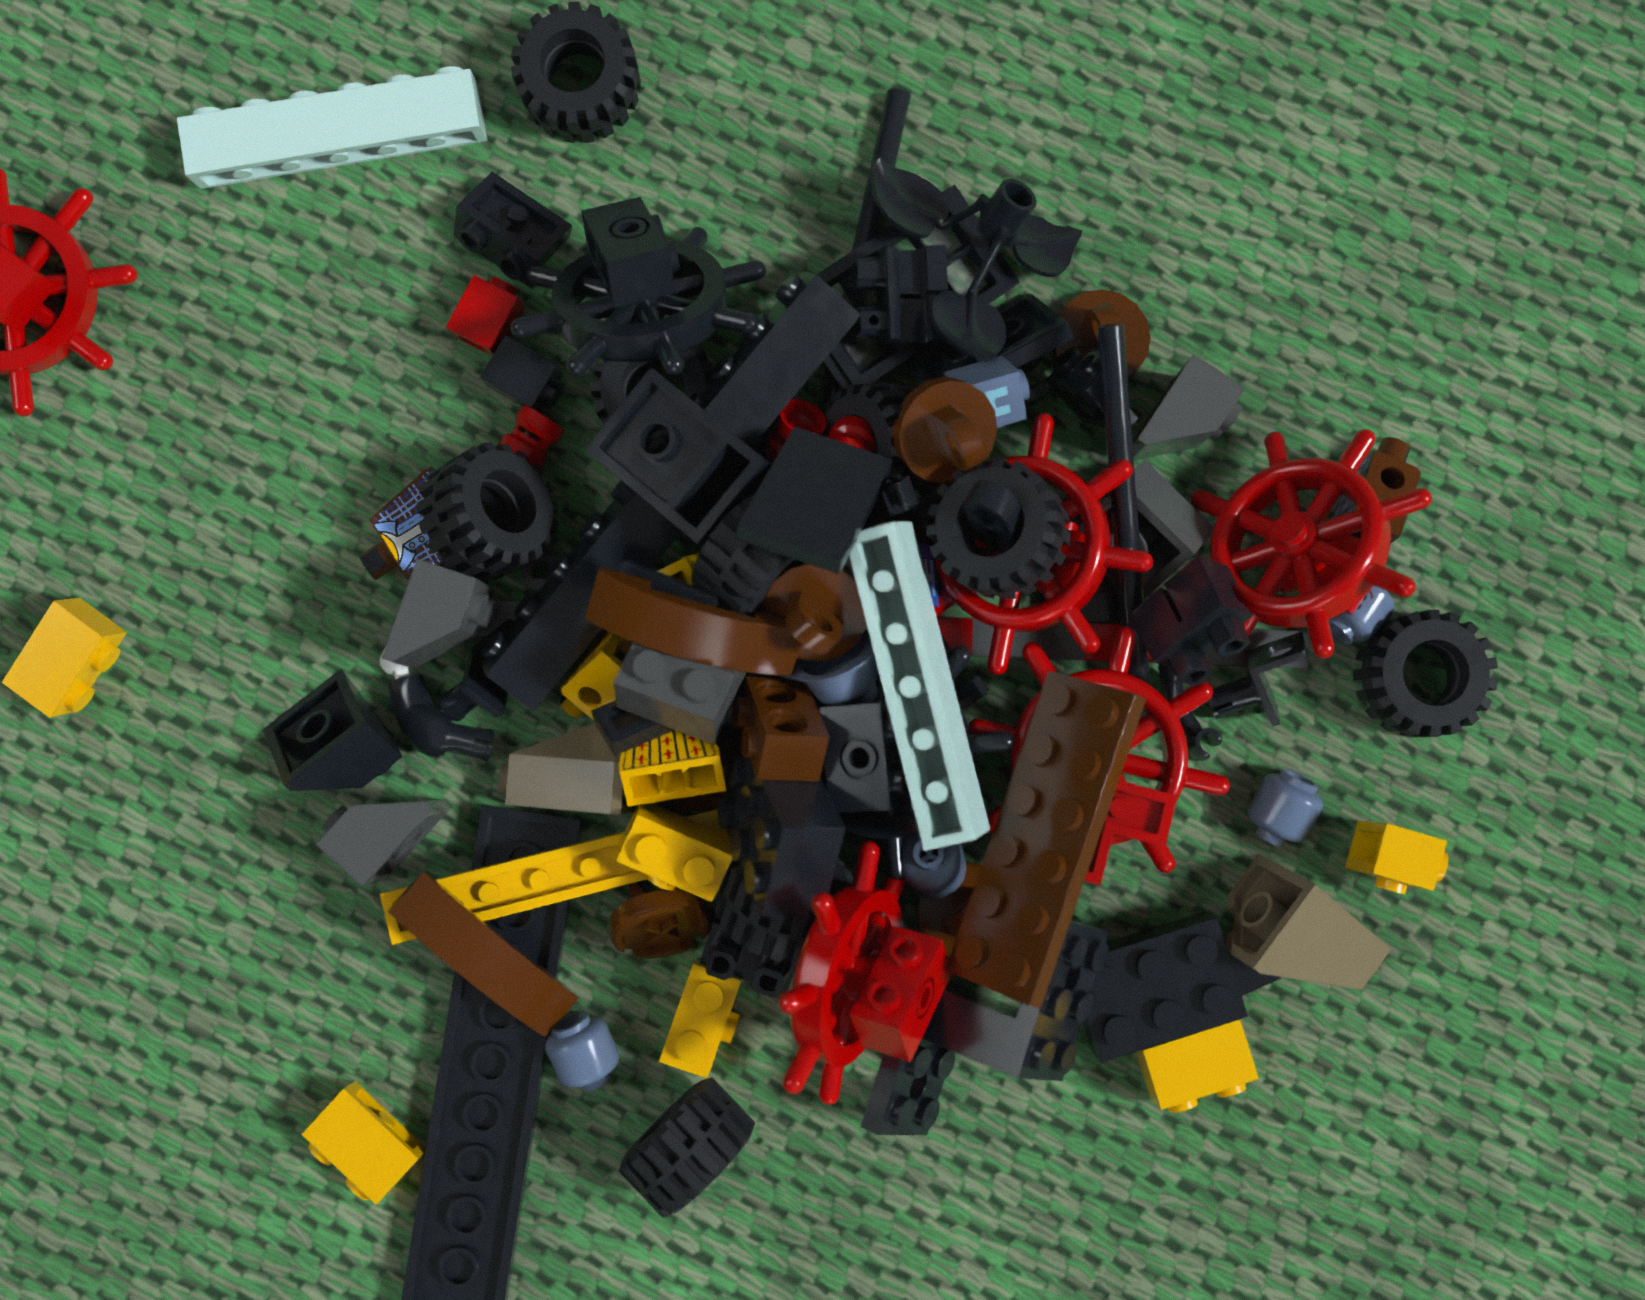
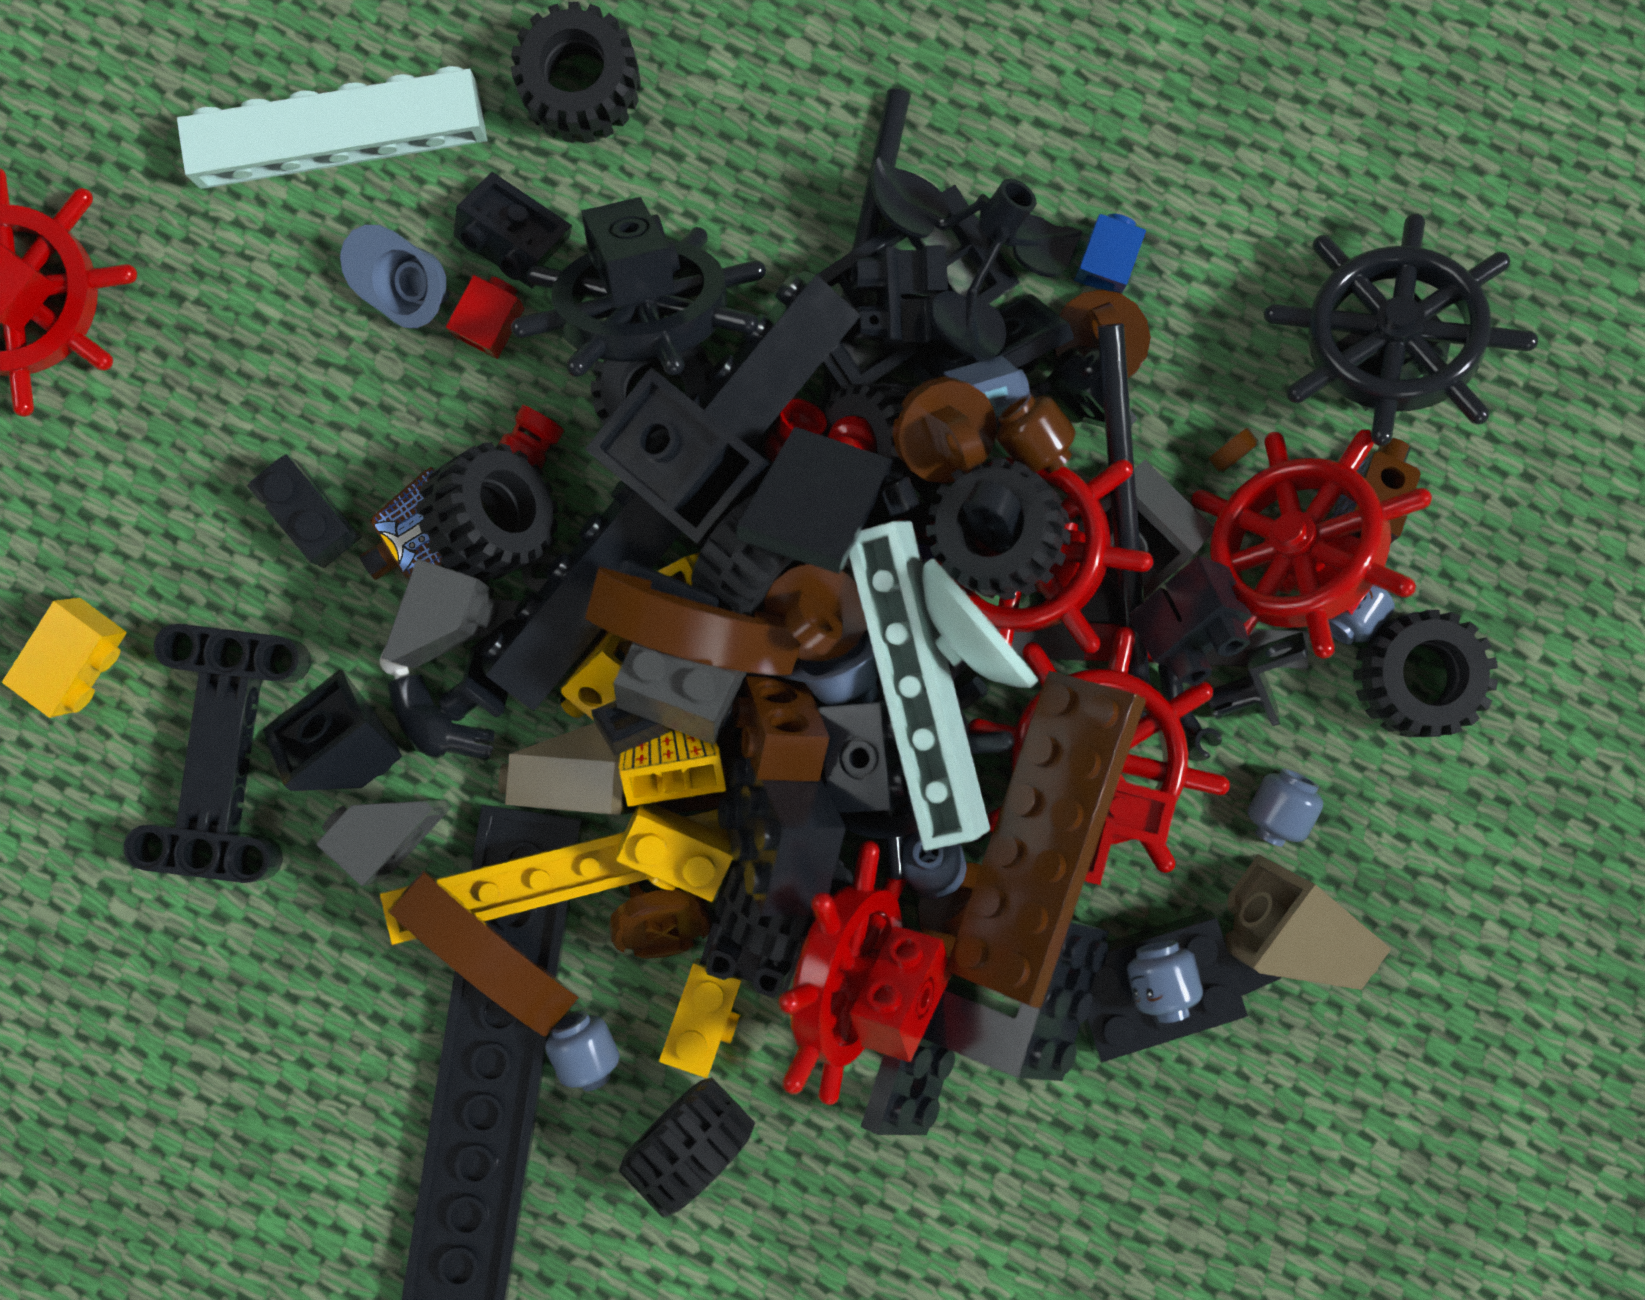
(216, 755): none -> black beam
(304, 511): none -> black brick
(363, 1143): yellow brick -> none
(394, 275): none -> sand blue piece
(523, 376): black brick -> none
(968, 633): none -> light aqua dish
(1036, 433): none -> reddish brown head
(1110, 253): none -> blue brick
(1164, 981): none -> sand blue head
(1191, 409): dark grey slope -> none
(1197, 1067): yellow brick -> none
(1233, 450): none -> reddish brown tile
(1397, 856): yellow brick -> none
(1402, 334): none -> black piece

